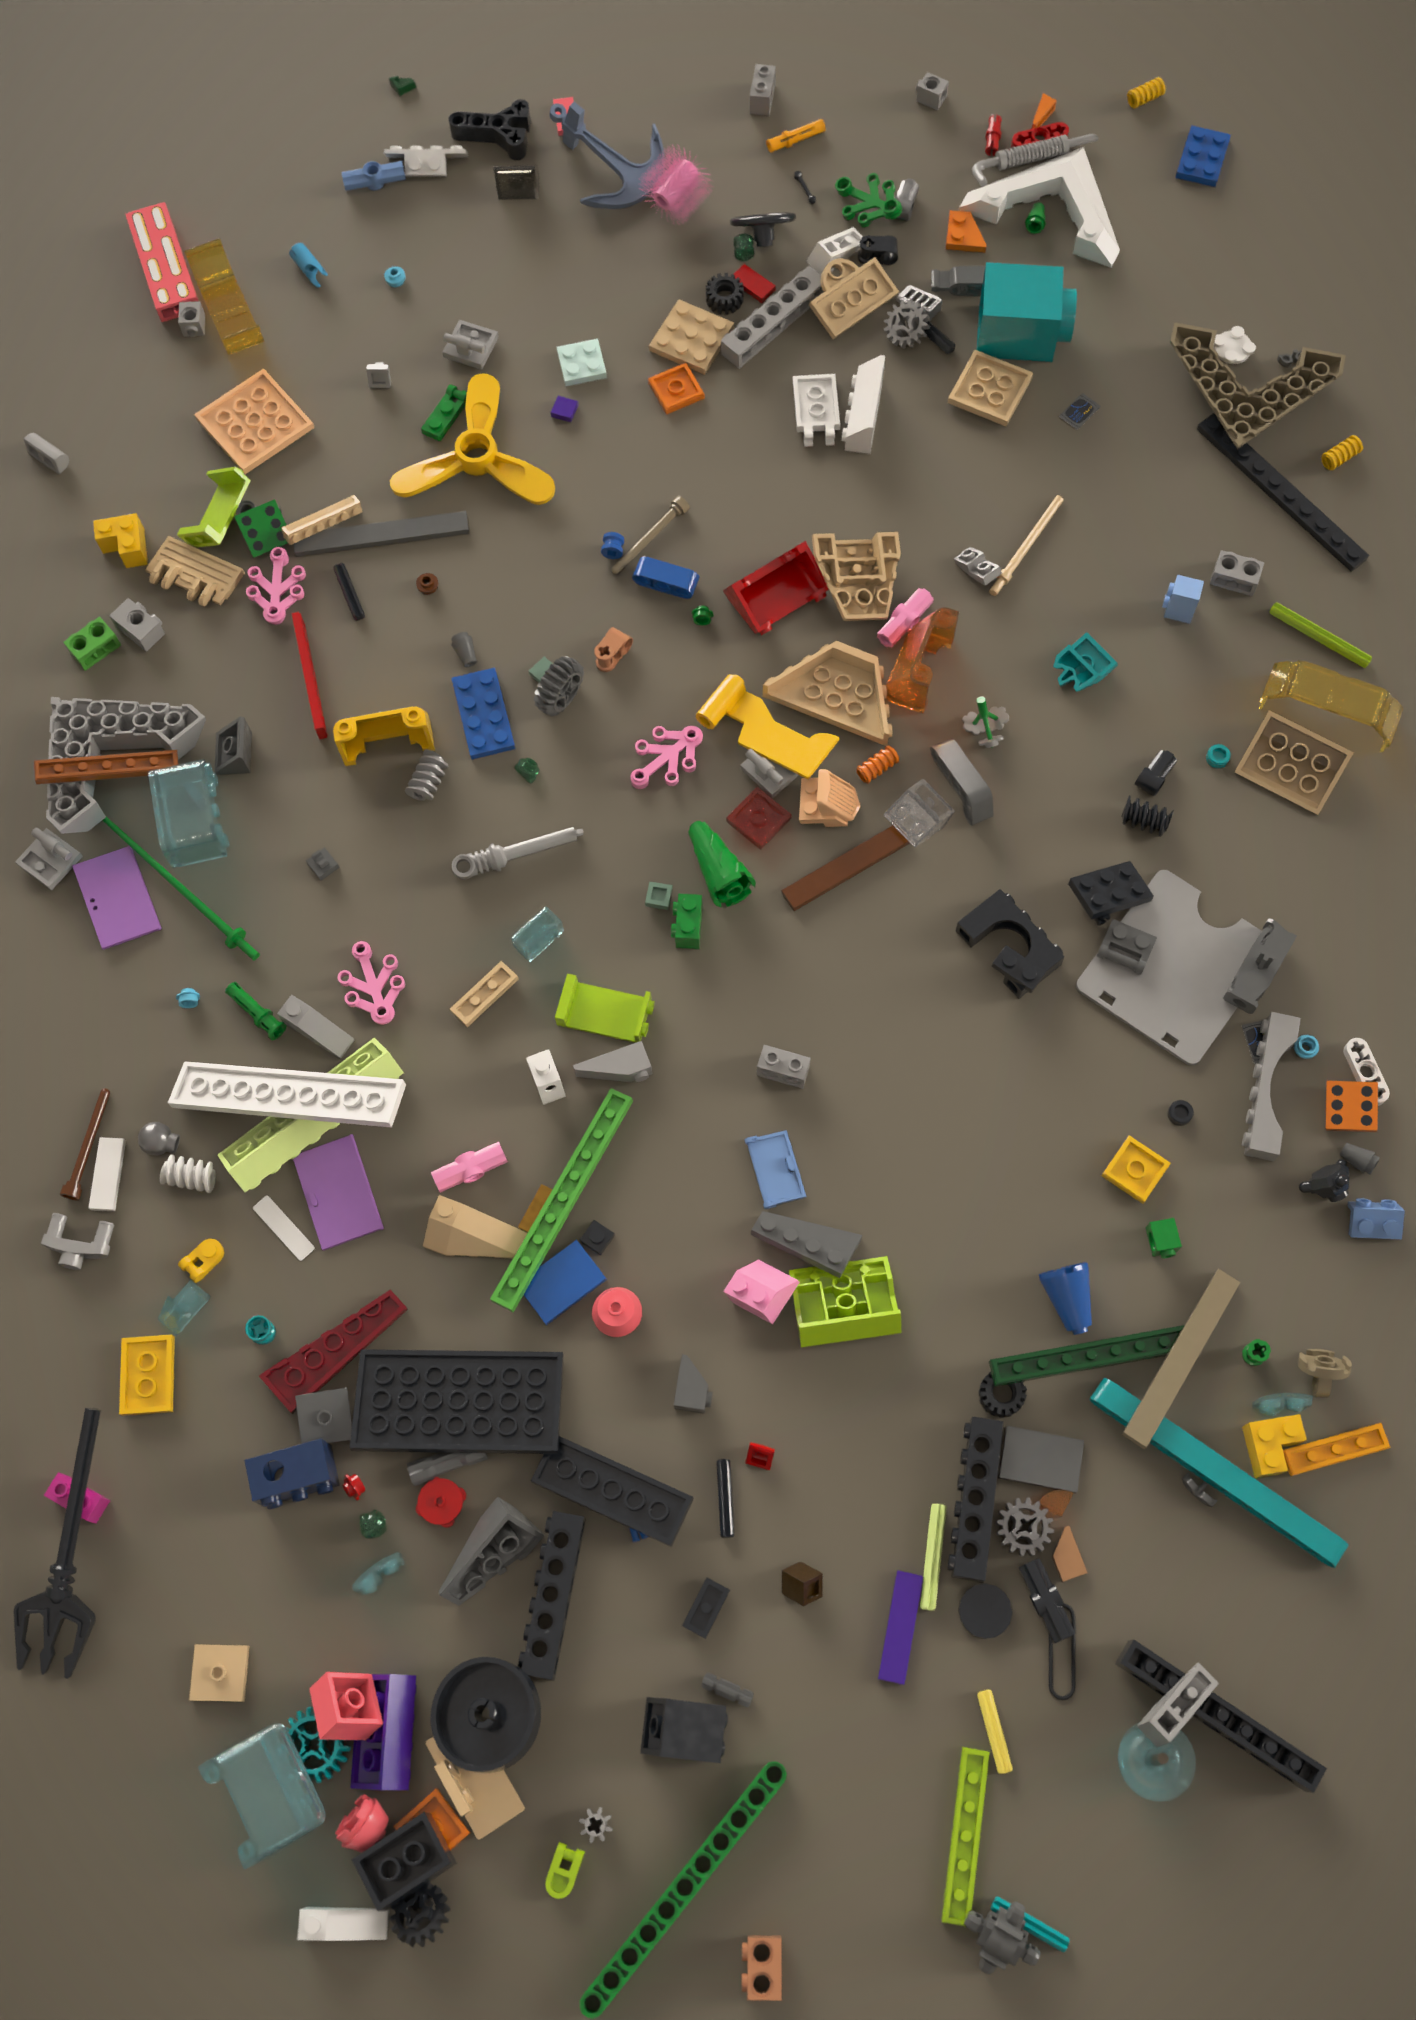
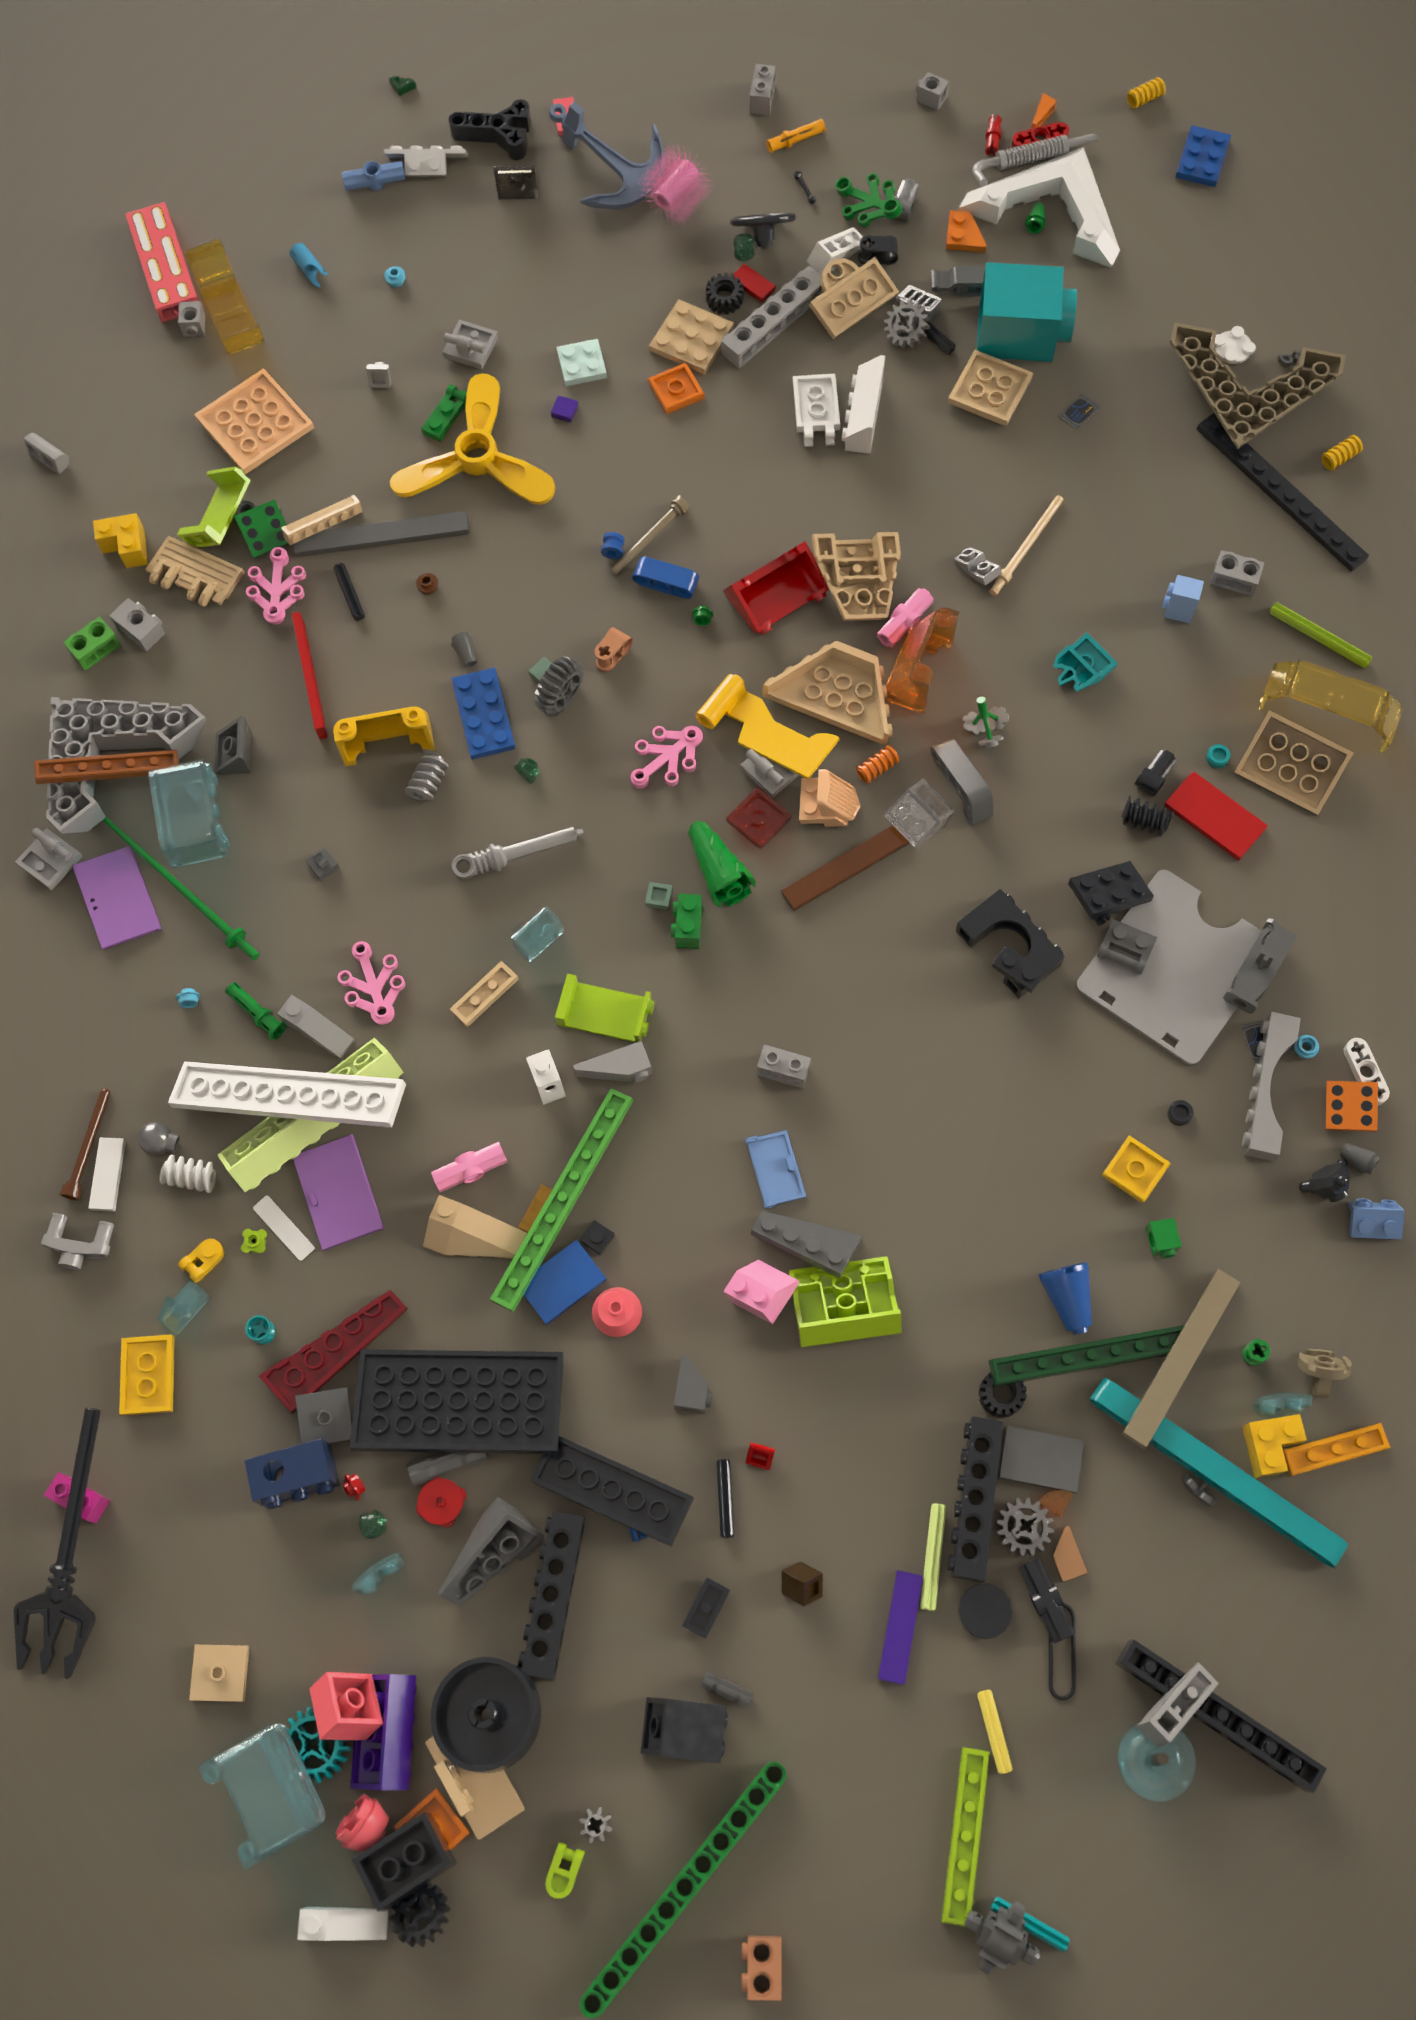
(258, 1246): none -> lime plate
(1215, 815): none -> red tile

